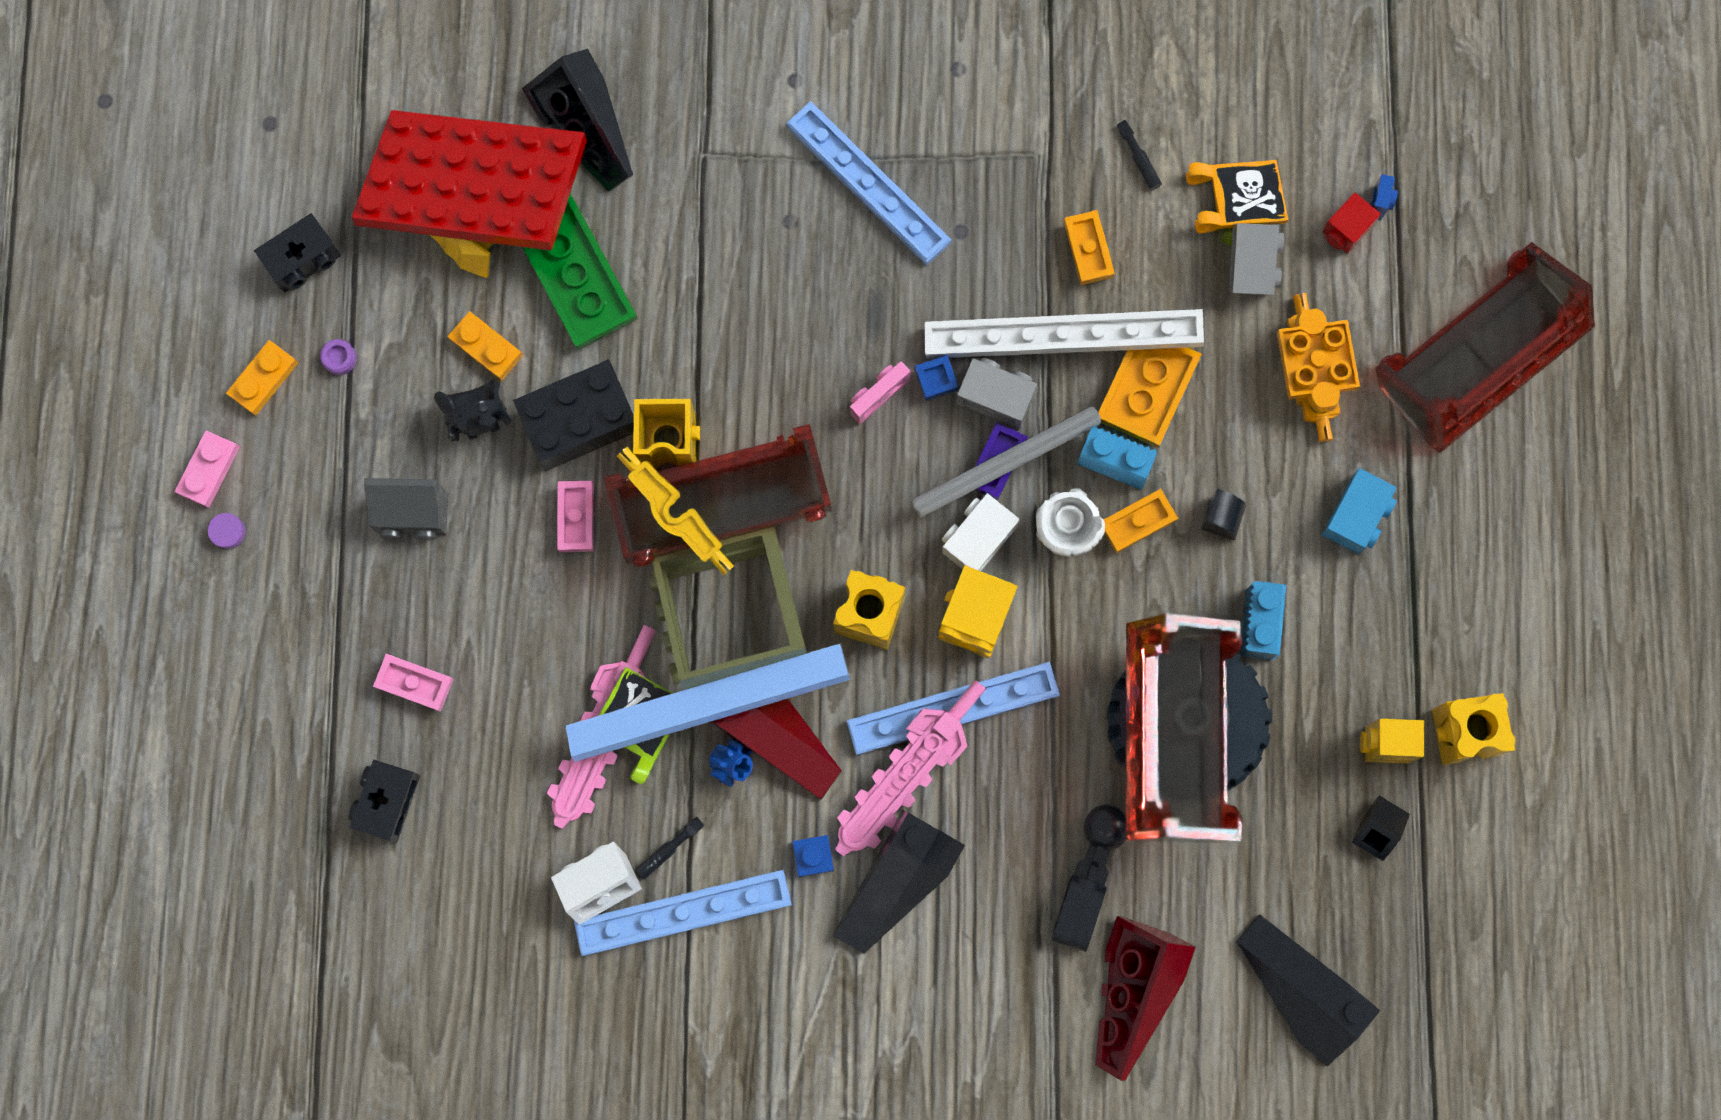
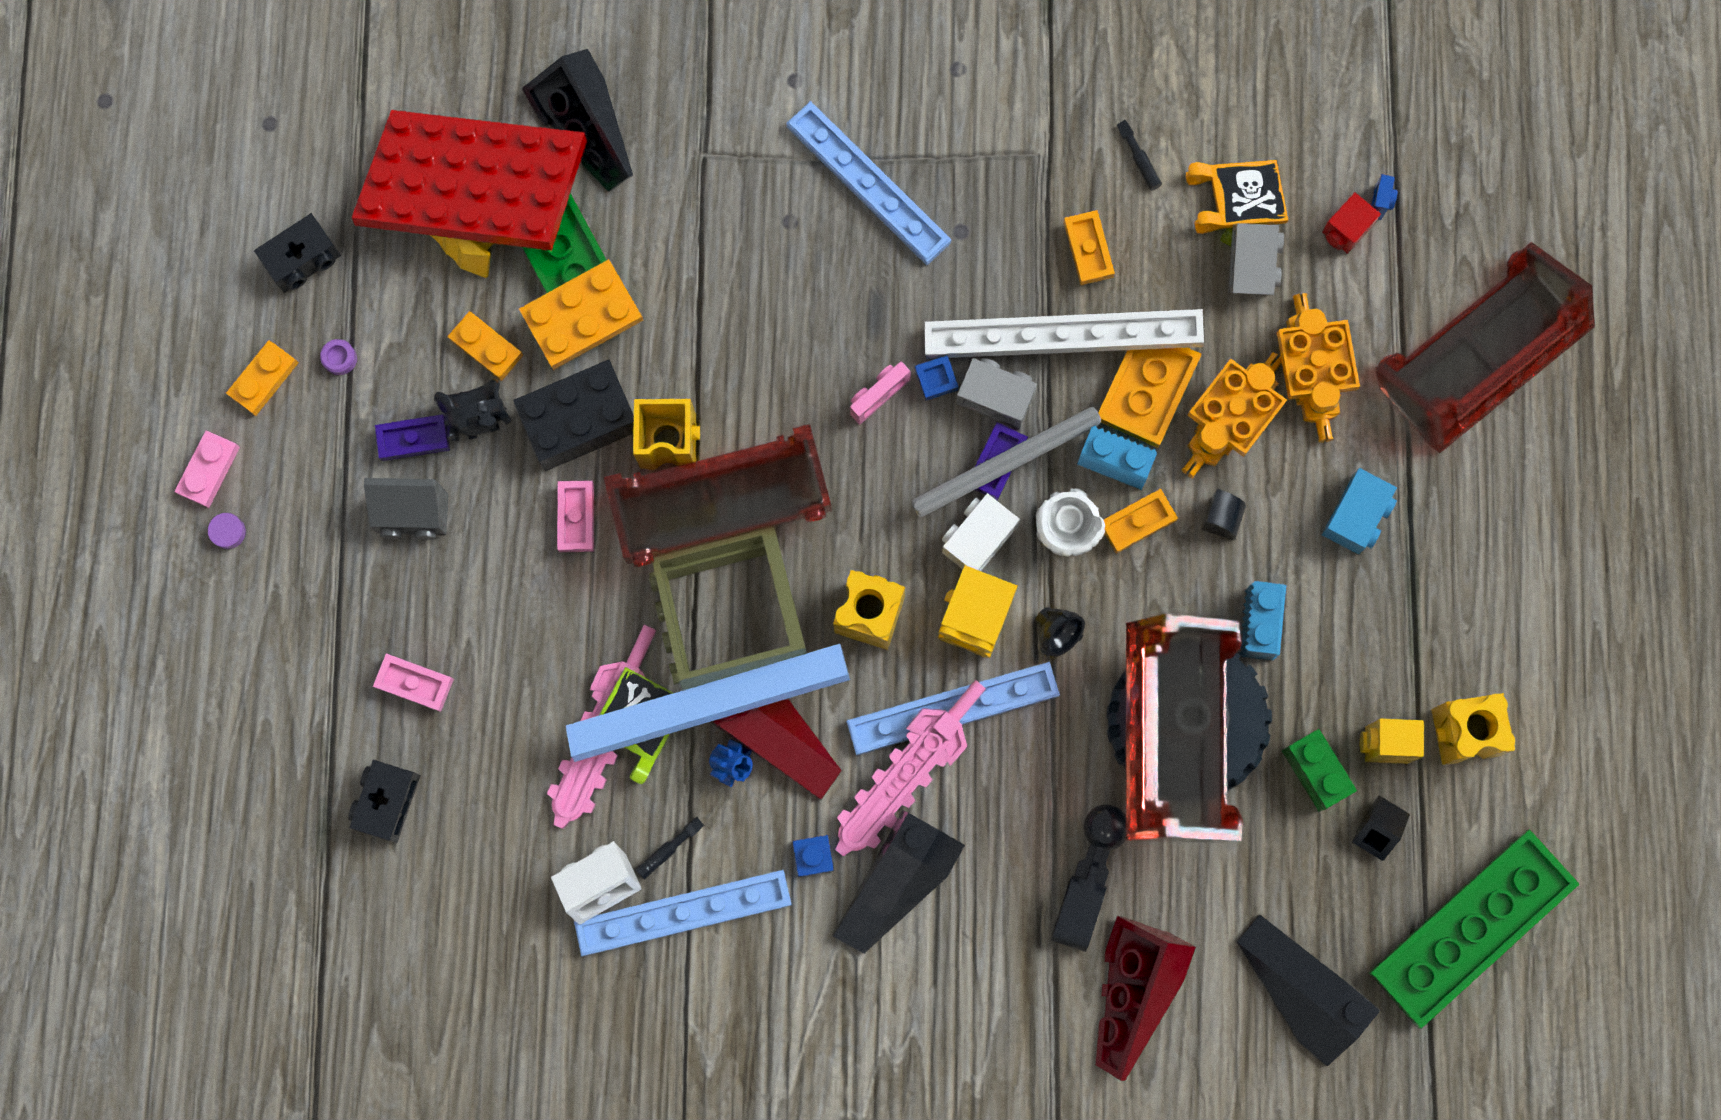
(412, 437): none -> dark purple plate
(581, 314): none -> light orange plate
(661, 497): yellow piece -> none
(1058, 630): none -> black piece
(1233, 412): none -> light orange piece
(1319, 770): none -> green brick
(1474, 928): none -> green plate

